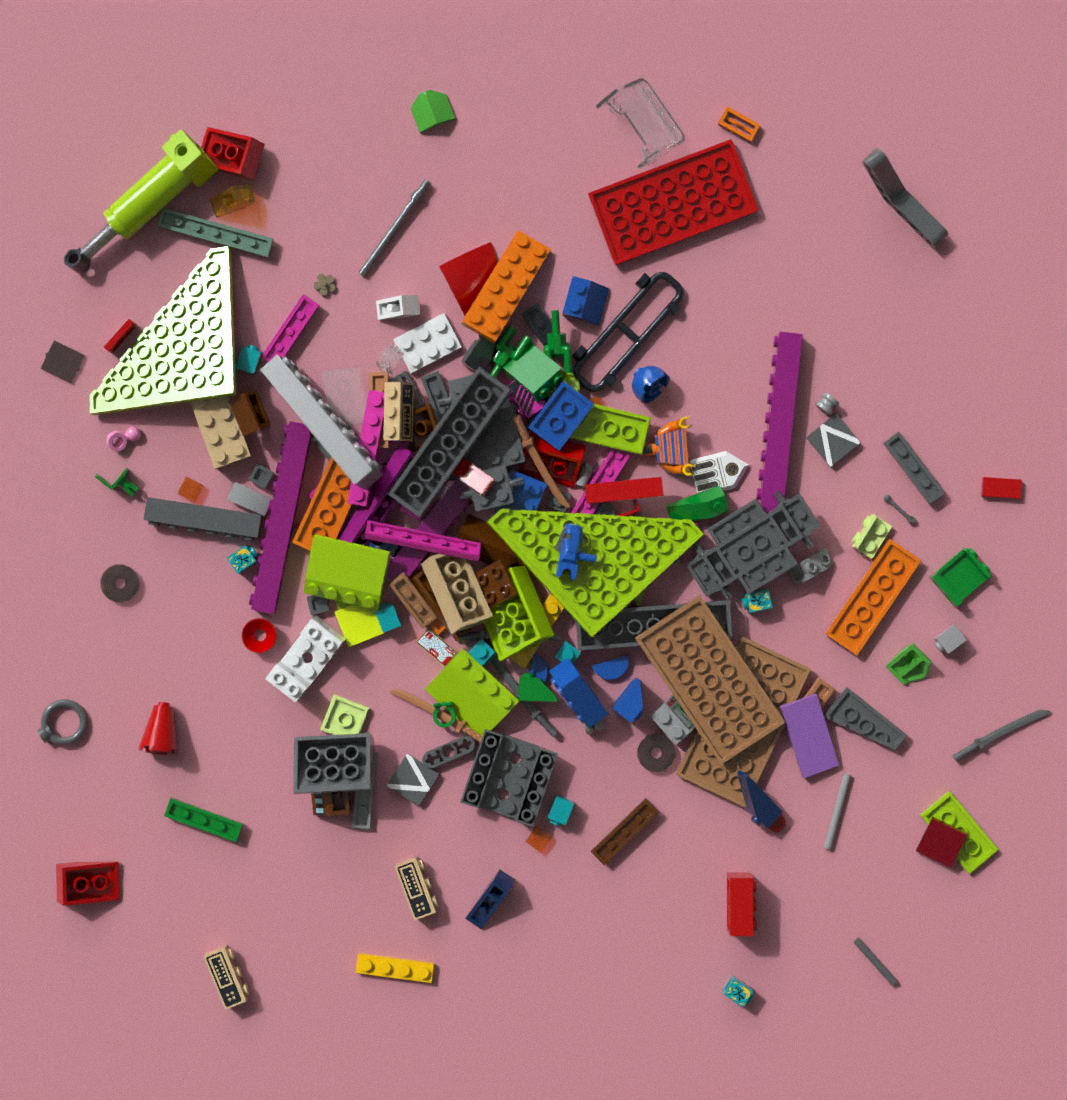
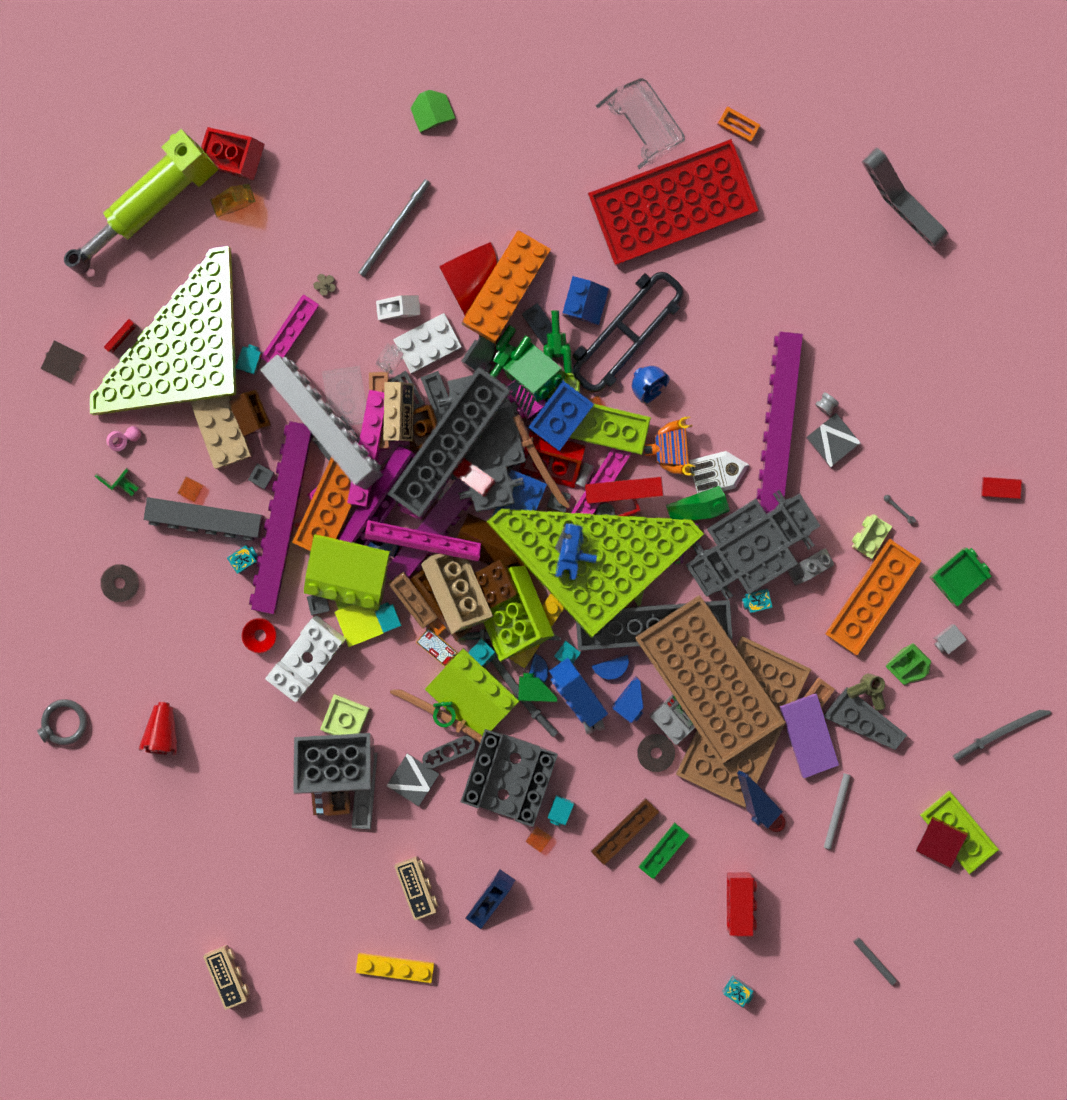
(87, 882): red slope -> none
(203, 819): green plate -> none
(215, 232): sand green plate -> none
(249, 498): light grey slope -> none
(663, 850): none -> green plate
(874, 691): none -> olive axle
(913, 468): dark grey plate -> none

